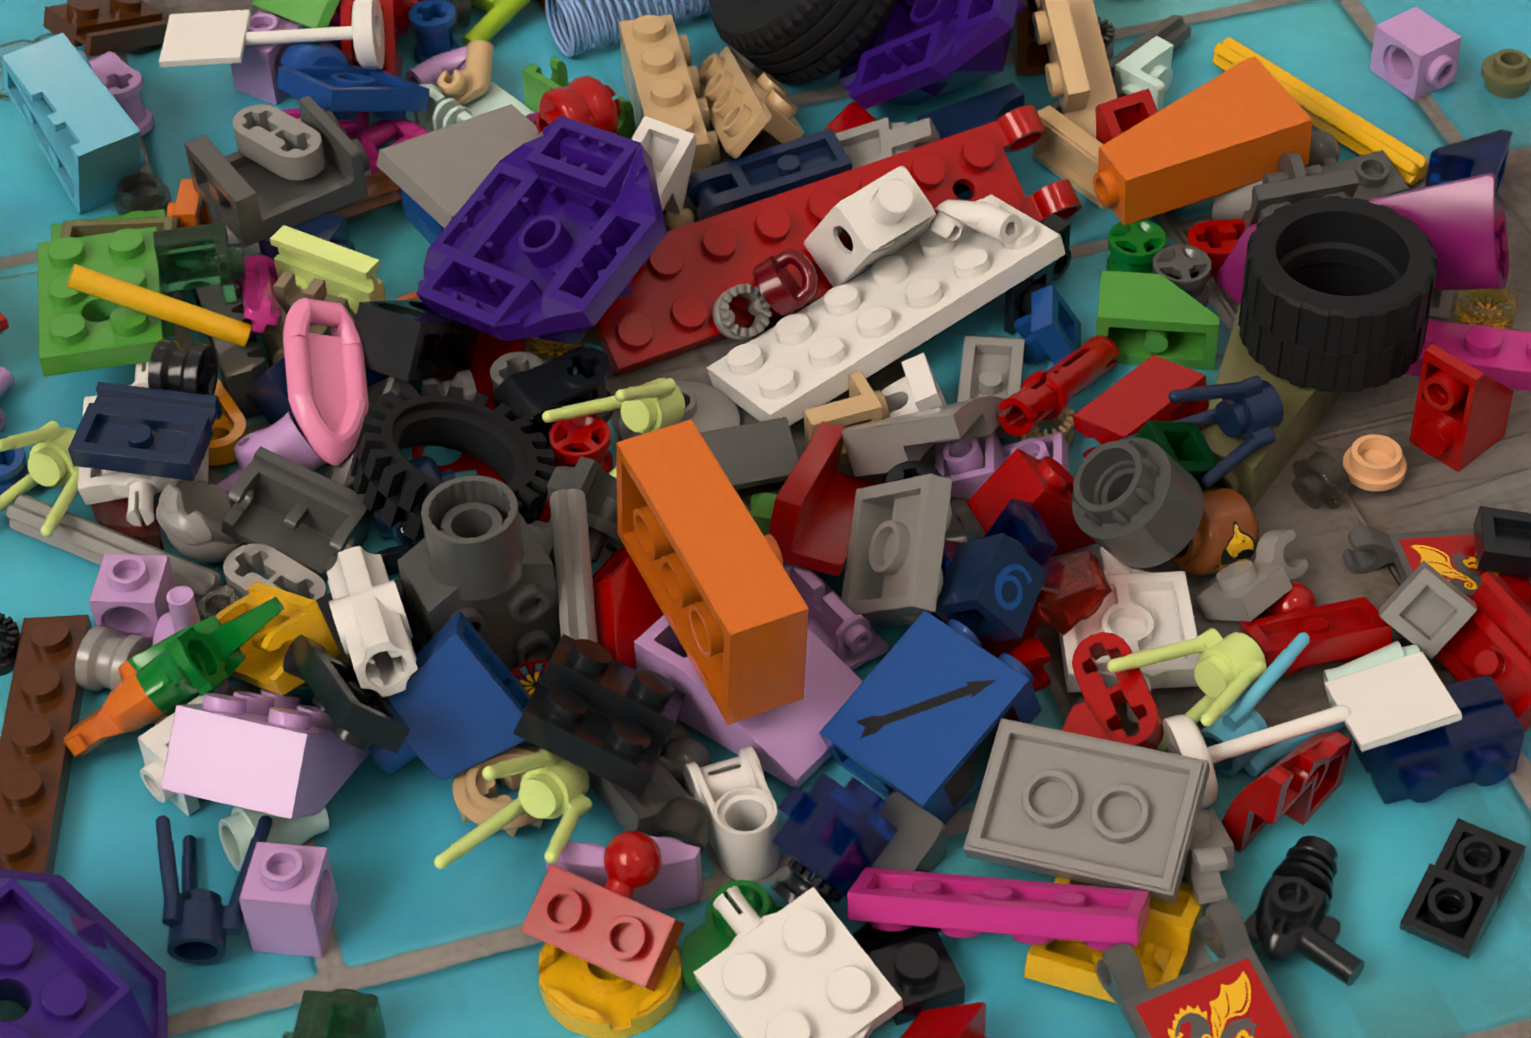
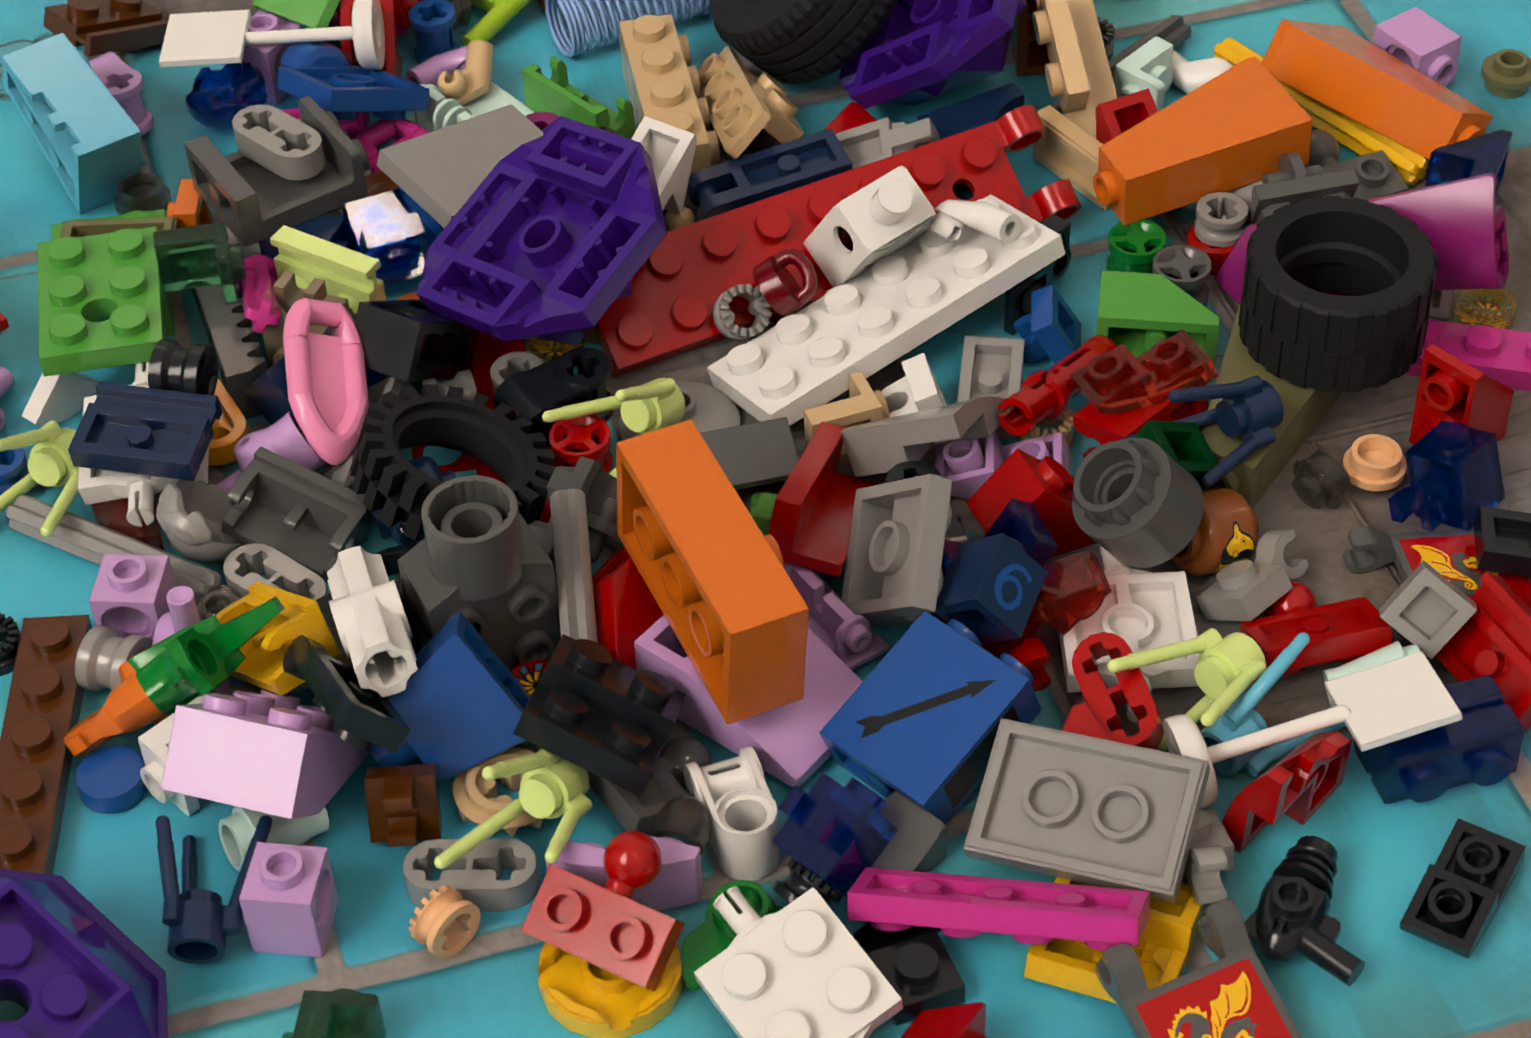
(59, 397): none -> white tile
(111, 779): none -> blue tile
(158, 305): yellow bar -> none
(225, 92): none -> clear blue hair
(386, 231): none -> brick
(403, 804): none -> reddish brown tile
(445, 922): none -> light nougat bush
(475, 873): none -> light grey beam
(583, 101): red piece -> none
(1126, 383): none -> clear red slope
(1193, 74): none -> white arm
(1220, 219): none -> light grey bush
(1371, 86): none -> orange slope
(1450, 477): none -> clear blue brick

